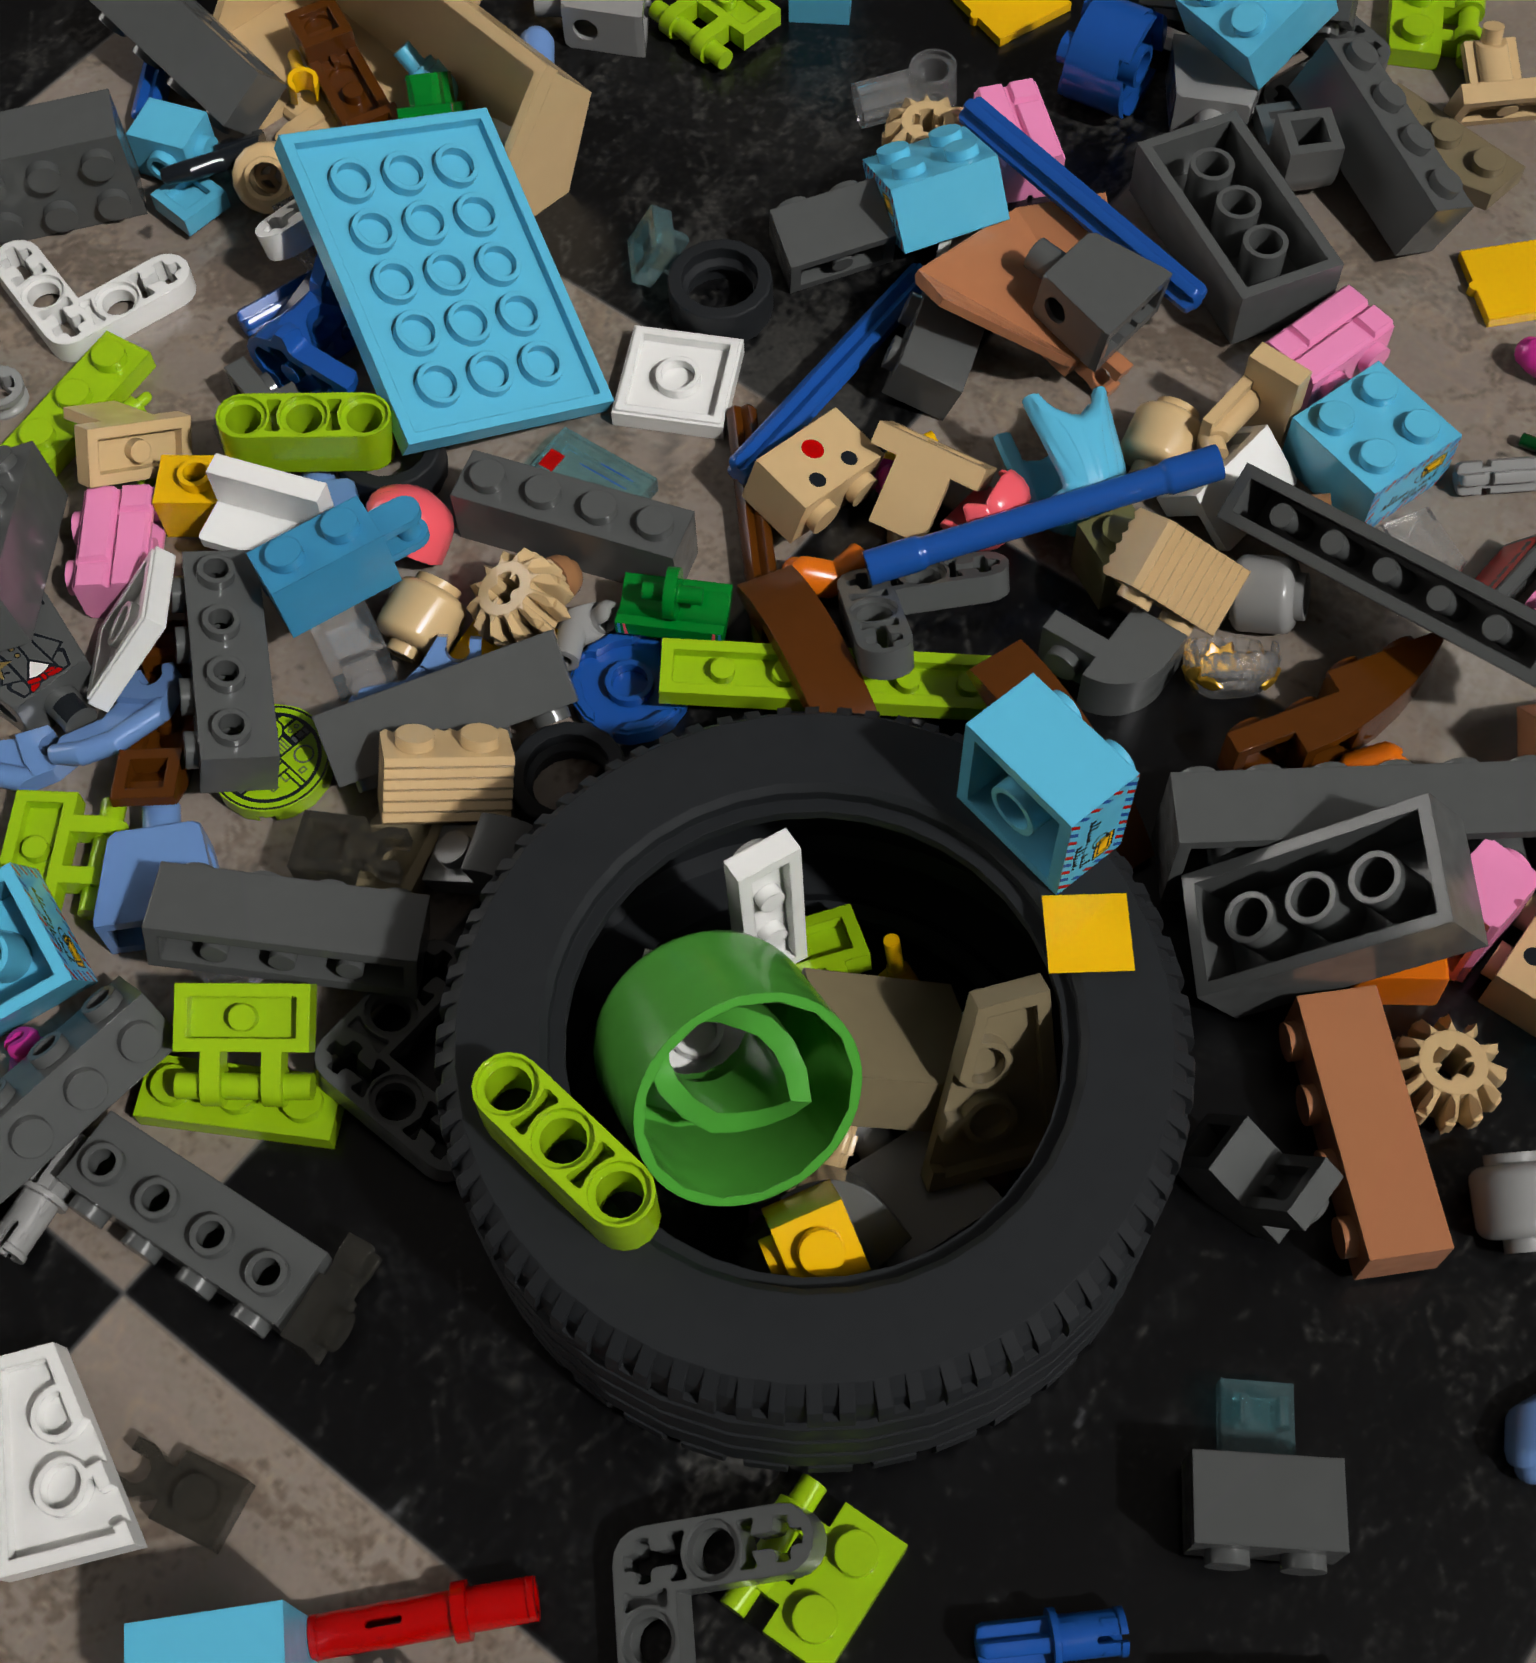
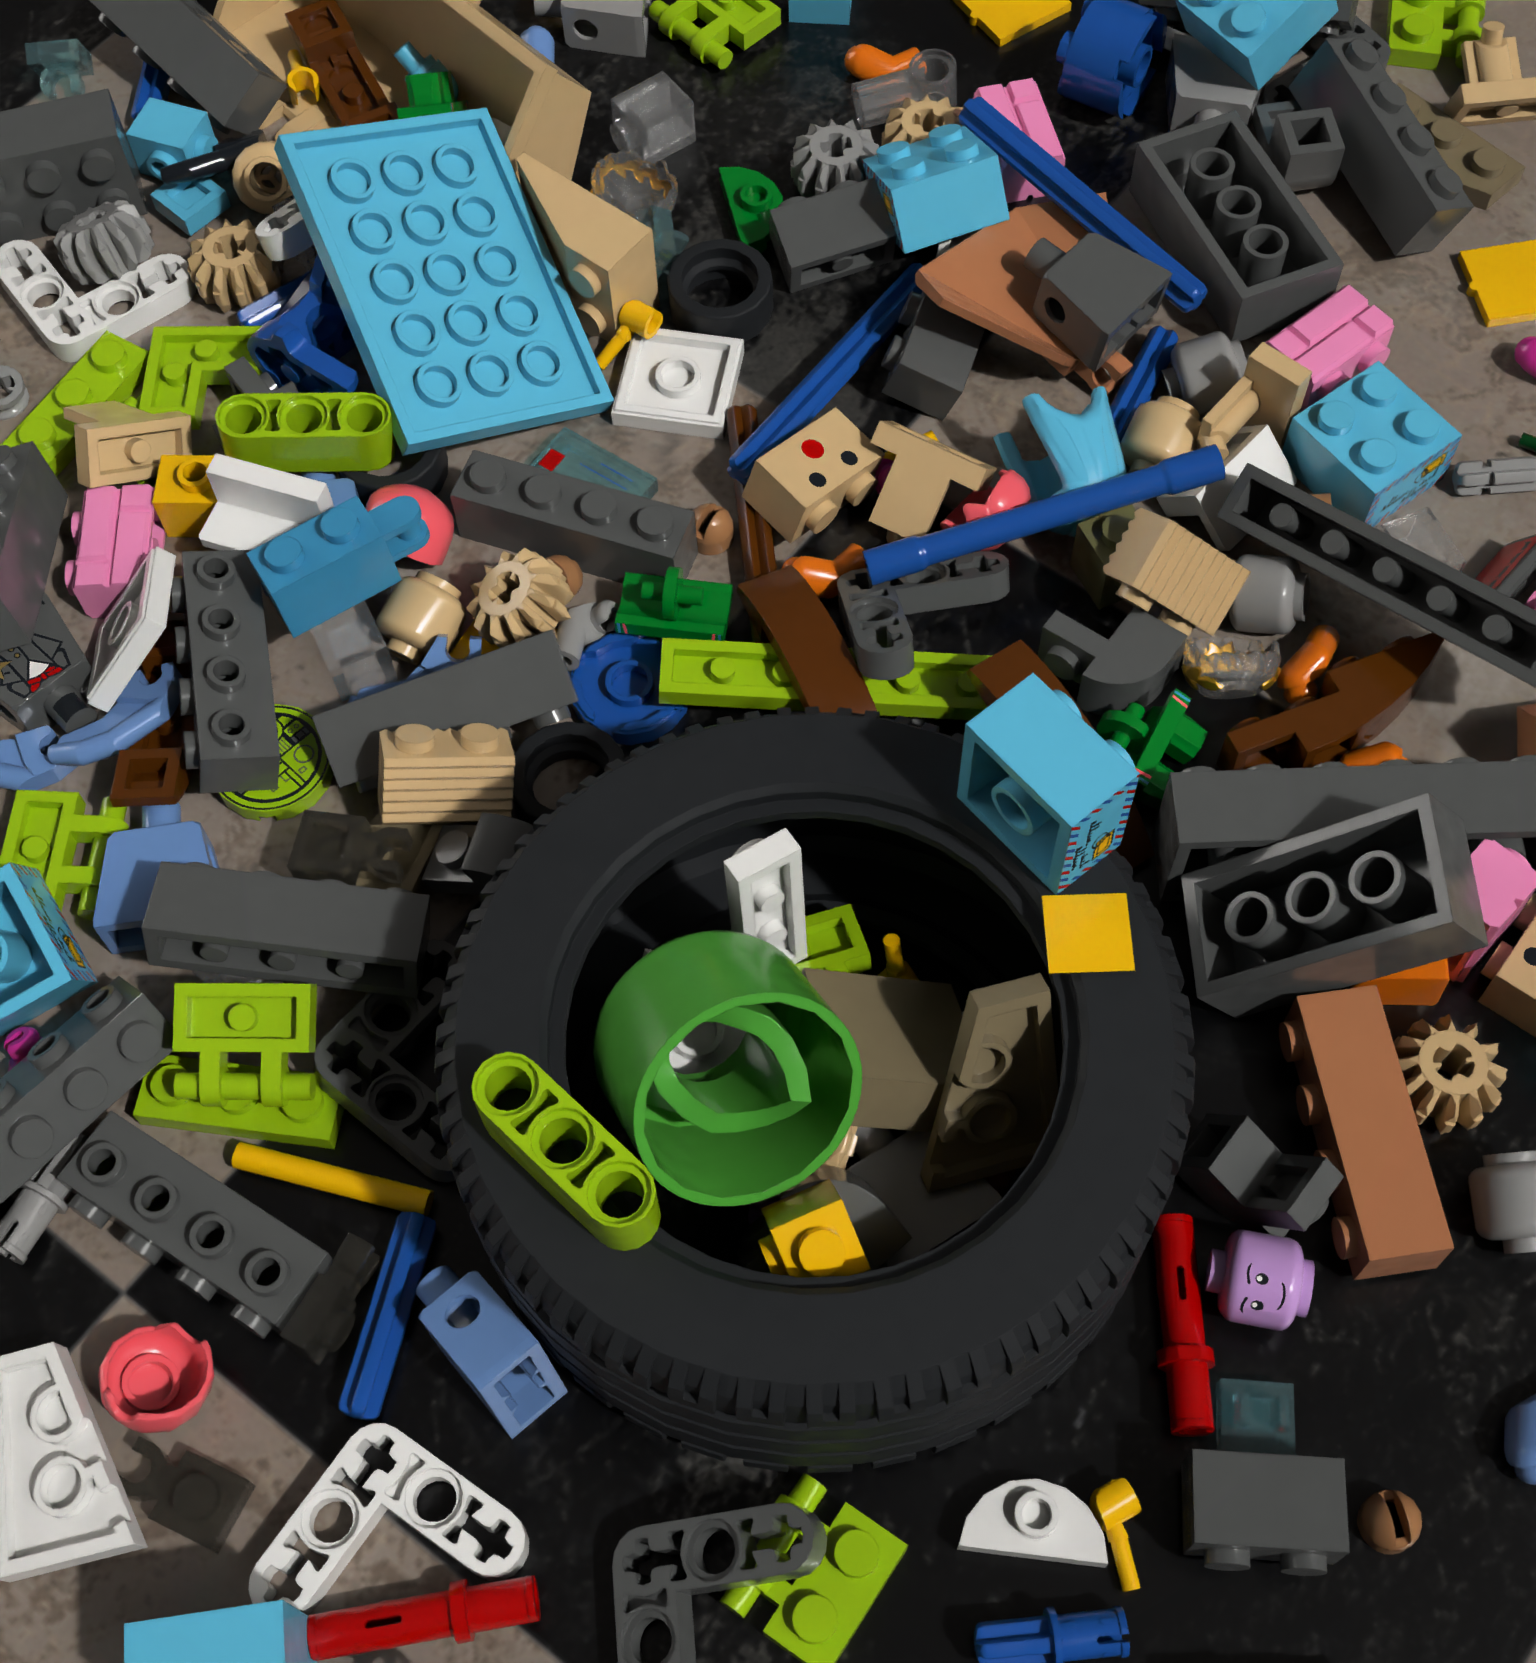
(59, 60): none -> clear light blue tile
(104, 242): none -> light grey gear
(156, 1378): none -> coral hair
(186, 361): none -> lime plate
(232, 266): none -> tan gear
(332, 1179): none -> yellow bar
(387, 1316): none -> blue axle
(392, 1492): none -> white beam
(489, 1347): none -> medium blue torso
(595, 247): none -> tan slope
(633, 318): none -> yellow hand
(634, 183): none -> clear hair
(653, 118): none -> clear brick
(719, 532): none -> medium nougat hinge
(748, 201): none -> green plate
(830, 157): none -> light grey gear
(870, 62): none -> orange arm
(1035, 1523): none -> white plate
(1111, 1507): none -> yellow hand
(1143, 377): none -> blue axle
(1162, 731): none -> green hips
(1184, 1348): none -> red pin
(1204, 370): none -> light grey head
(1260, 1279): none -> lavender head
(1308, 663): none -> orange arm
(1377, 1524): none -> medium nougat hinge

